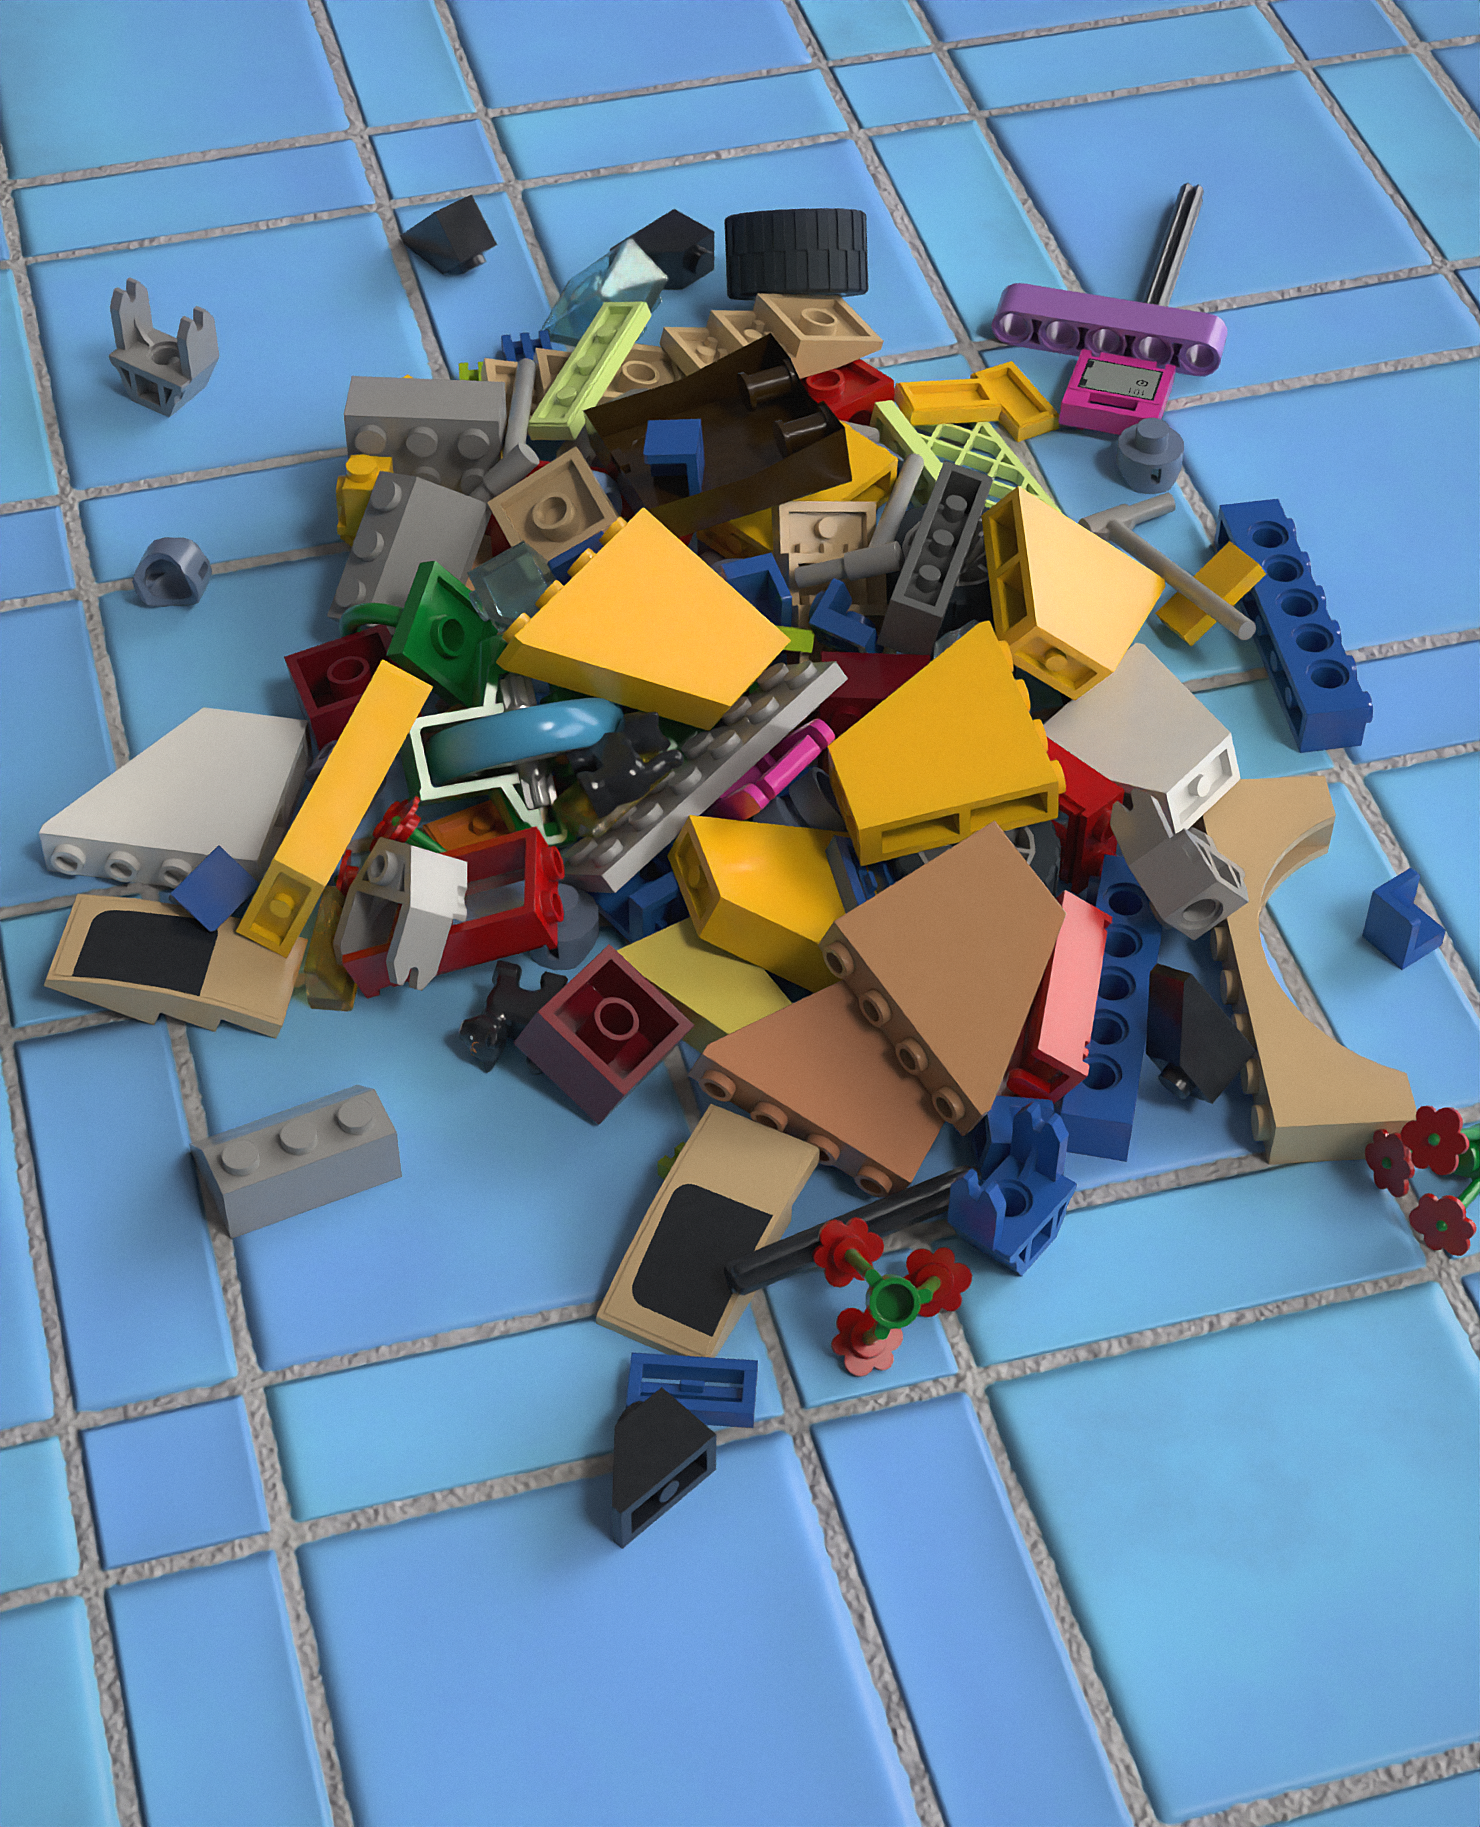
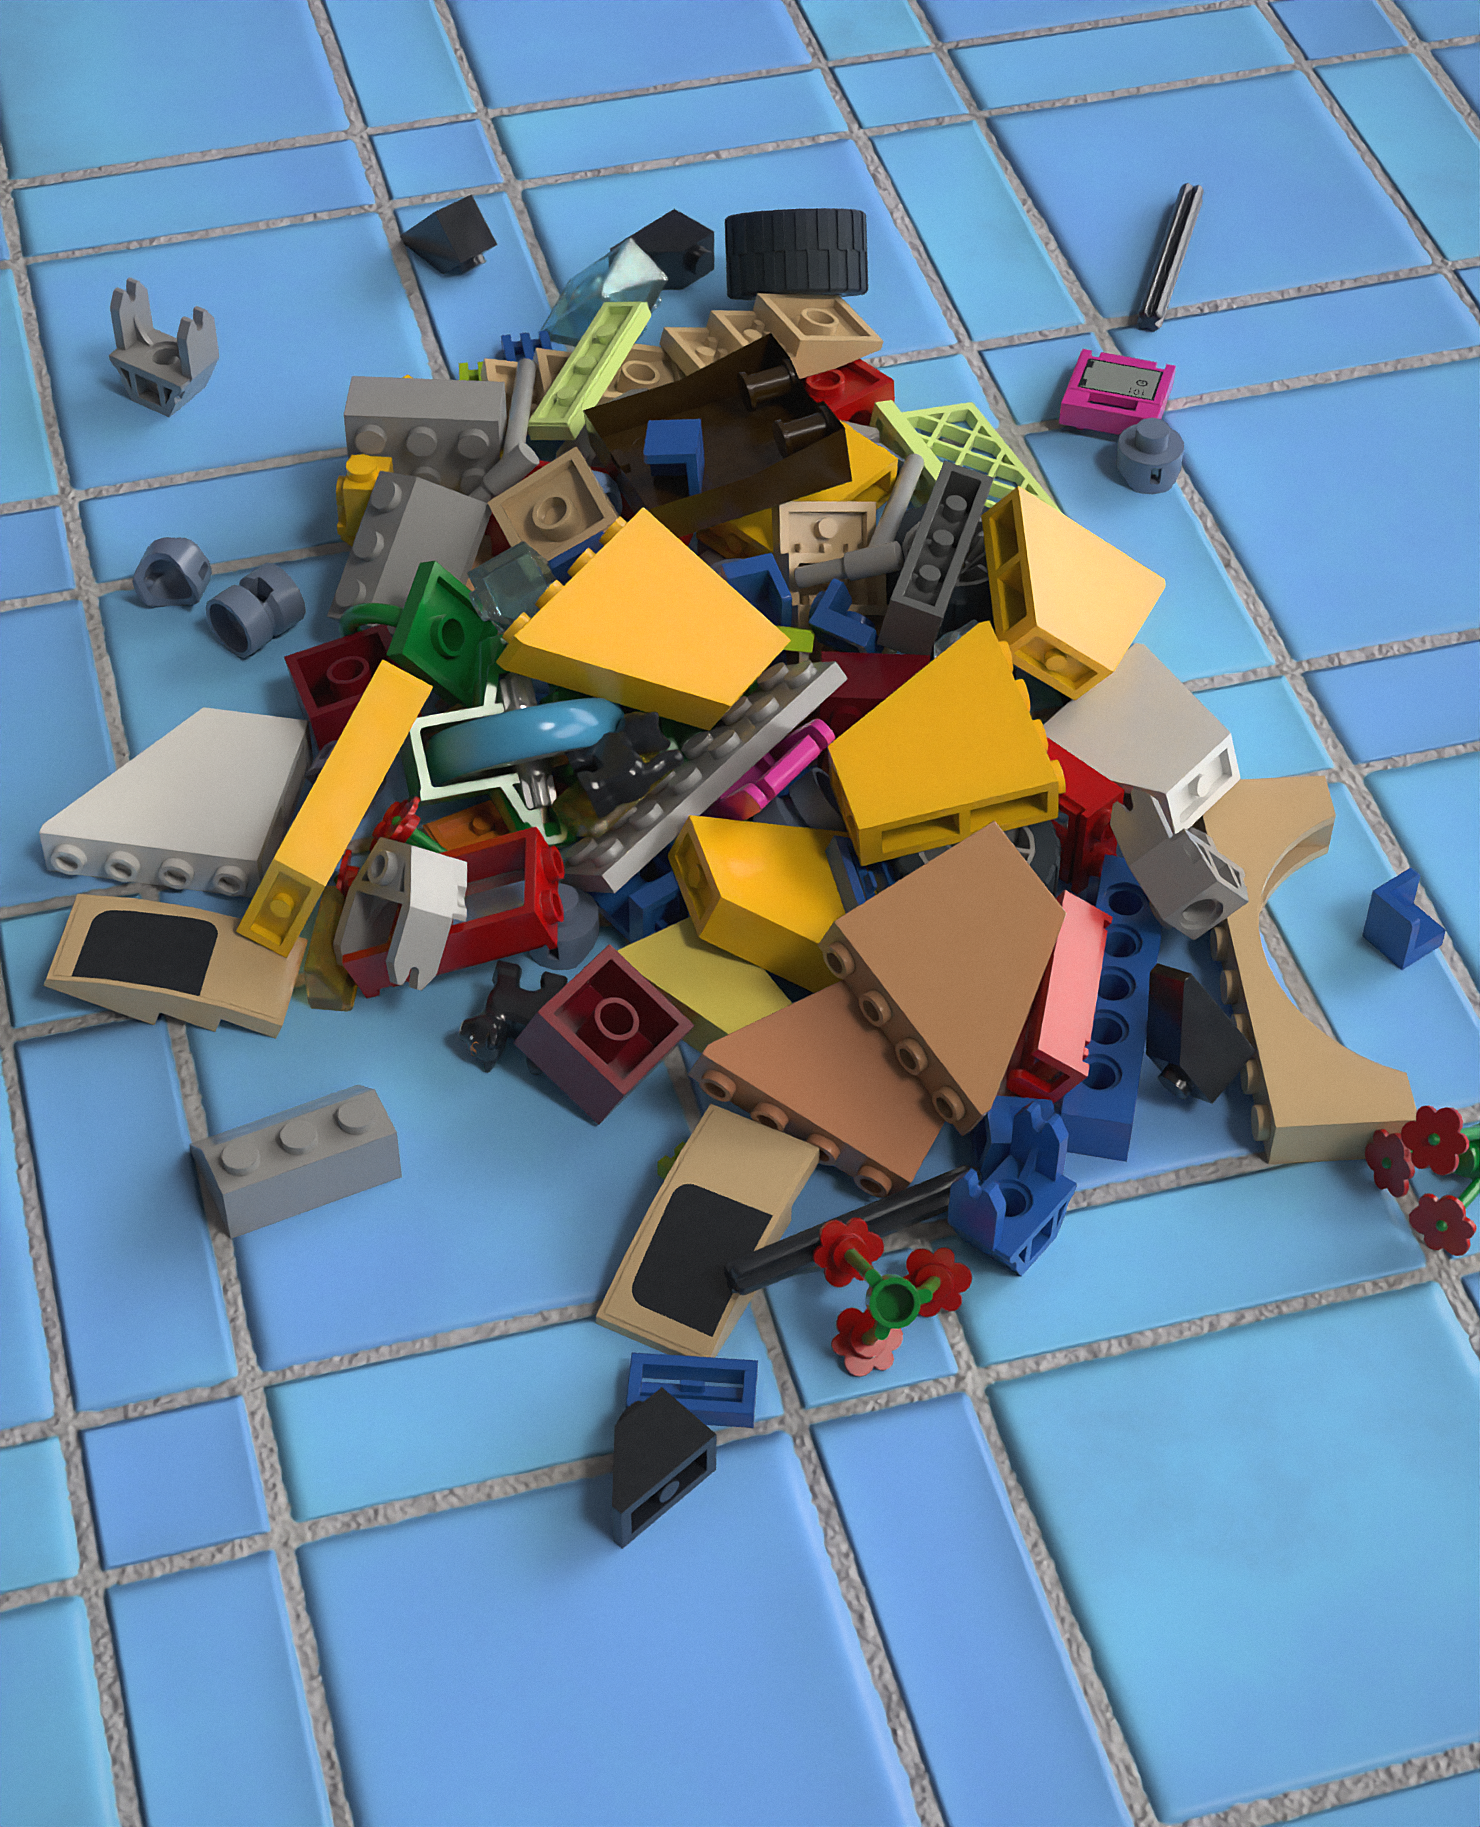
(214, 889): blue panel -> none
(255, 610): none -> sand blue wheel
(947, 401): yellow tile -> none
(1024, 408): yellow tile -> none
(1077, 321): medium lavender beam -> none
(1117, 525): light grey bar -> none
(1228, 575): yellow tile -> none
(1295, 632): blue brick -> none

